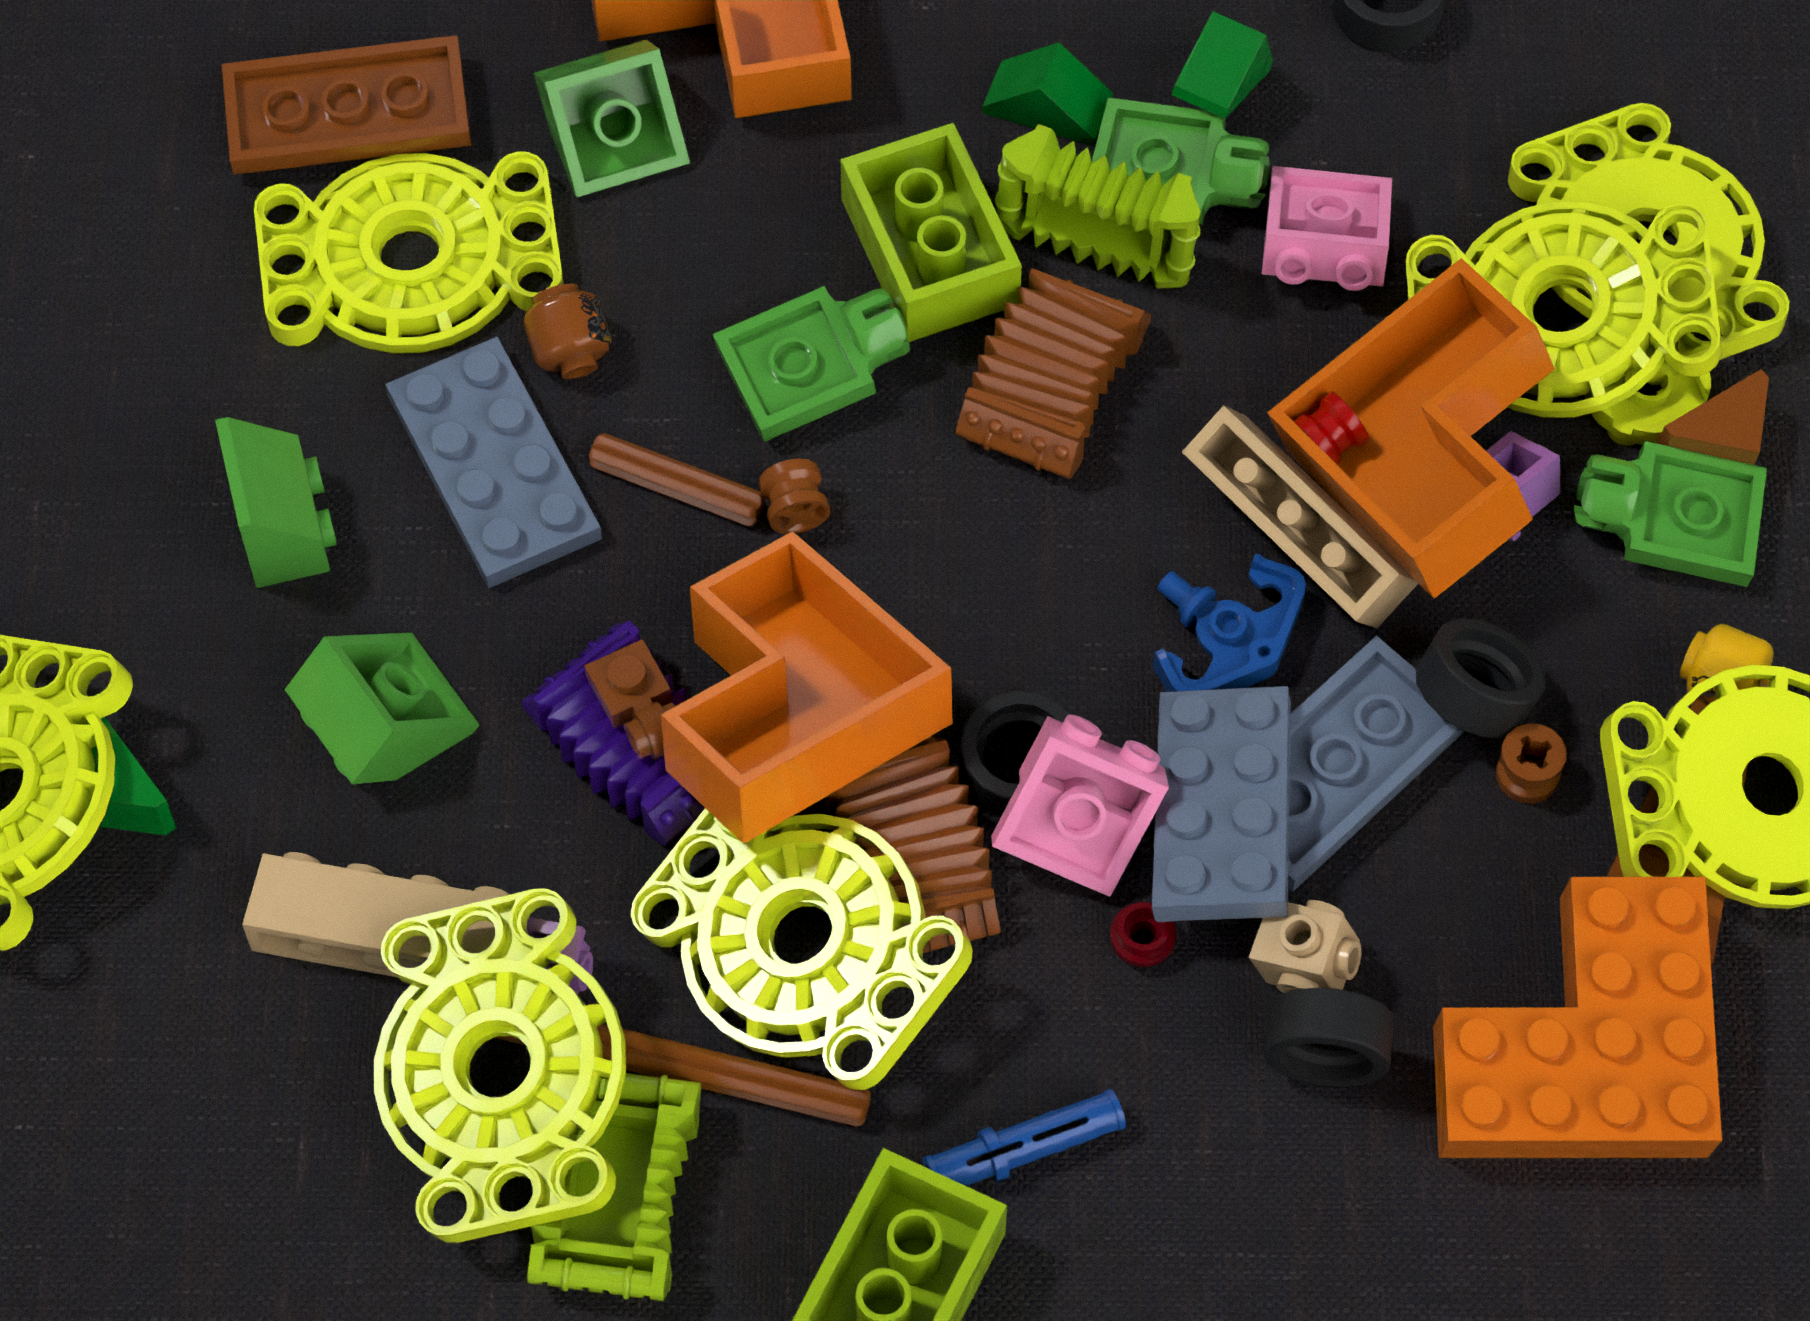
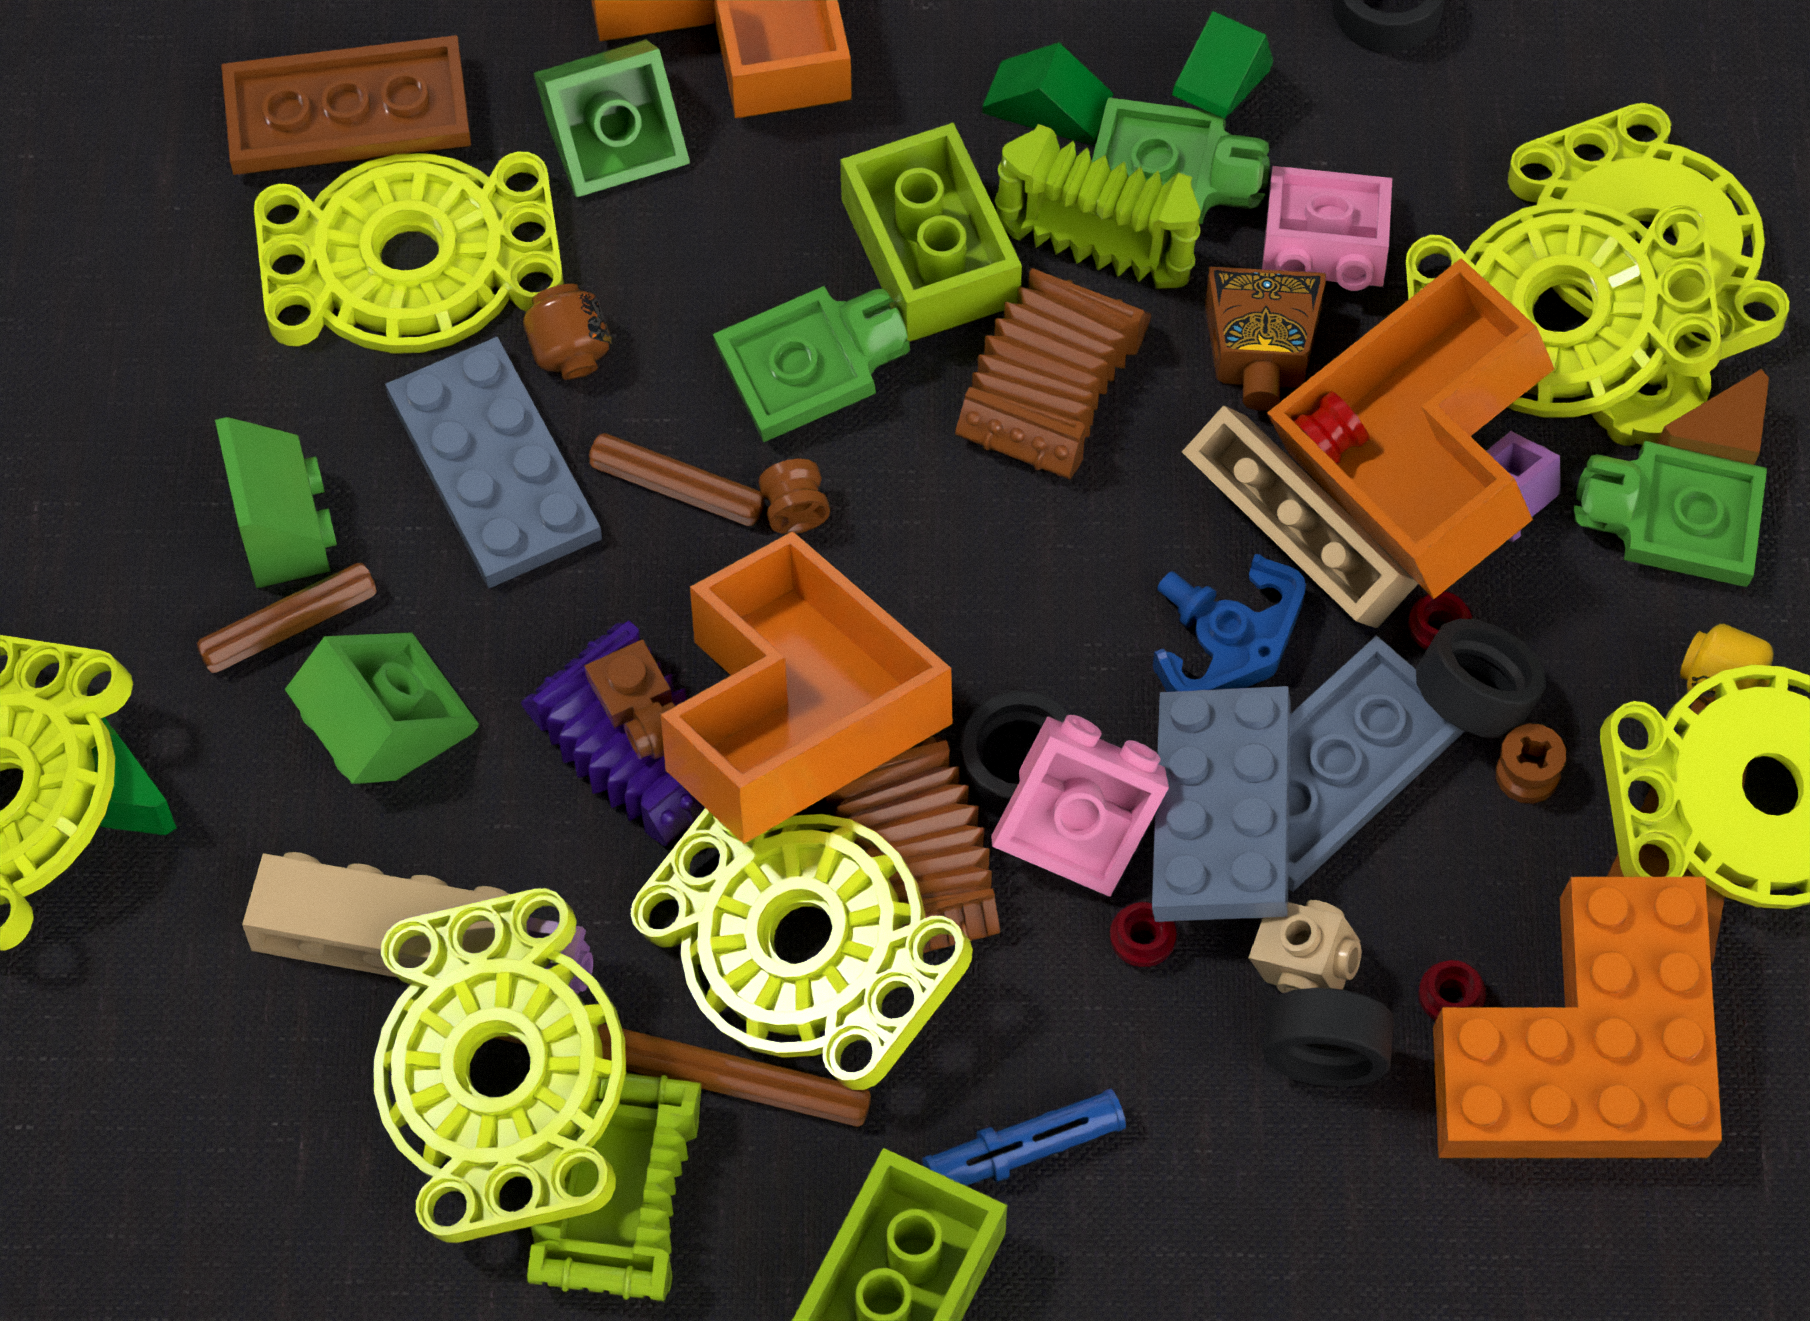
(286, 617): none -> dark orange axle
(1262, 329): none -> dark orange torso
(1443, 608): none -> dark red plate
(1453, 975): none -> dark red plate

